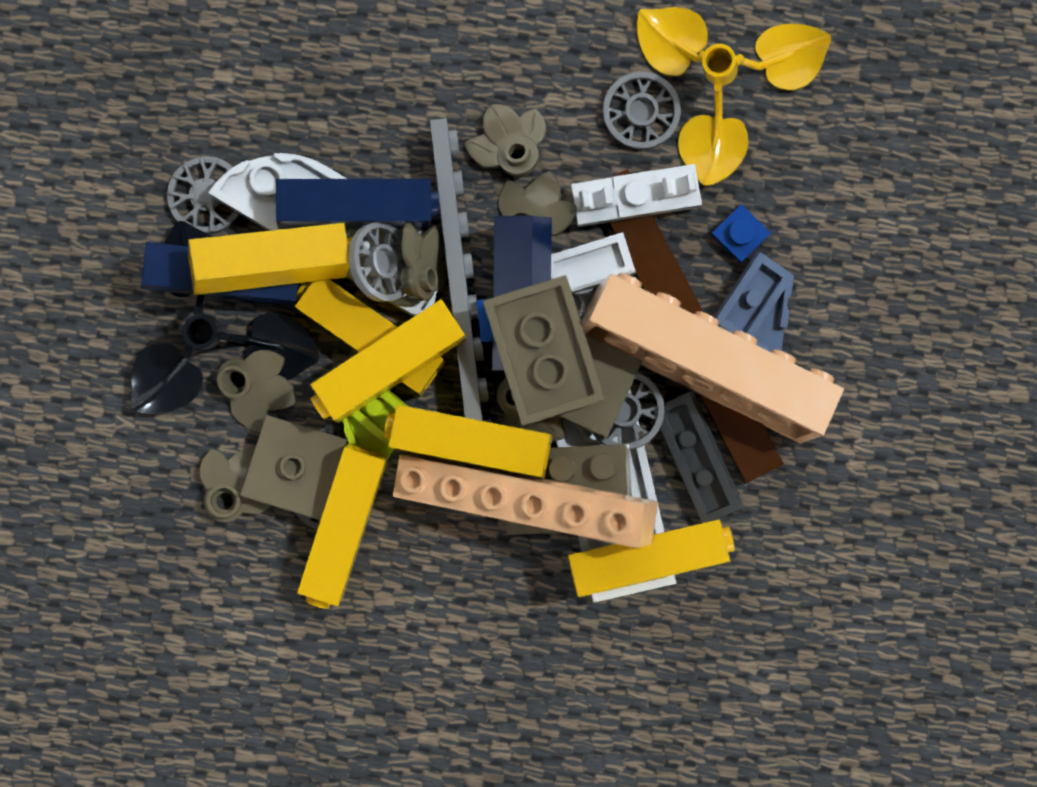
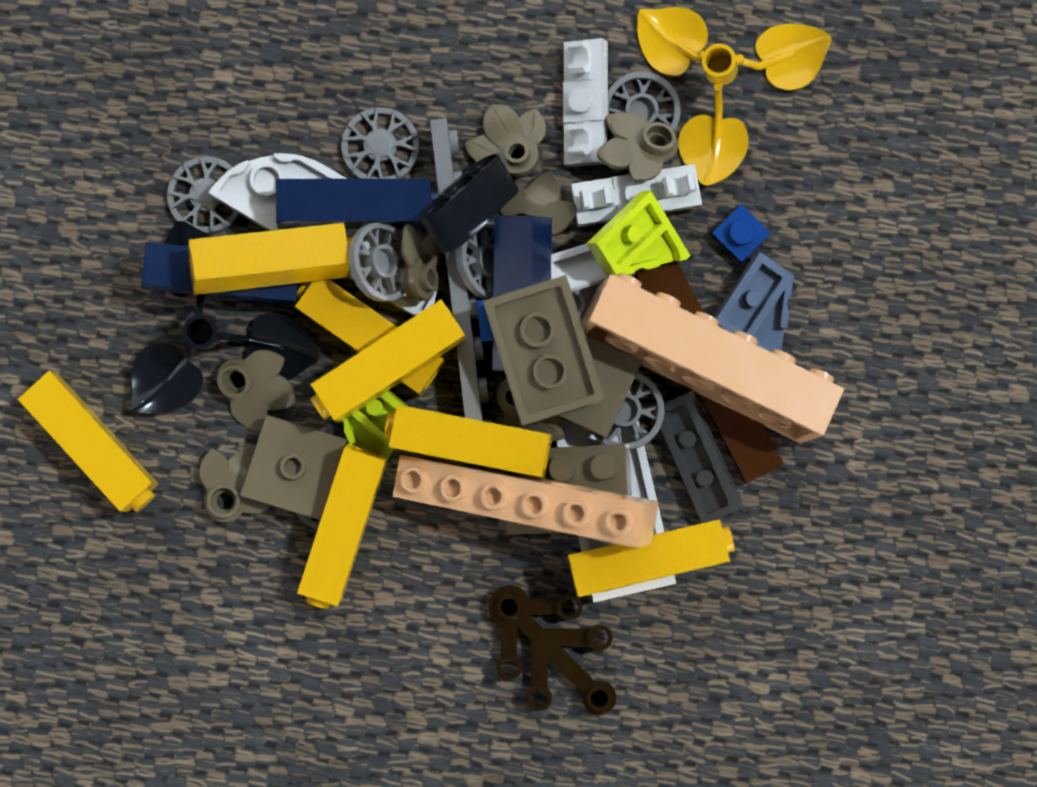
(89, 443): none -> yellow brick
(380, 144): none -> light grey wheel
(469, 203): none -> black beam
(481, 261): none -> light grey wheel
(547, 644): none -> dark brown plant
(585, 101): none -> white plate
(635, 145): none -> dark tan plate
(637, 238): none -> neon yellow wing

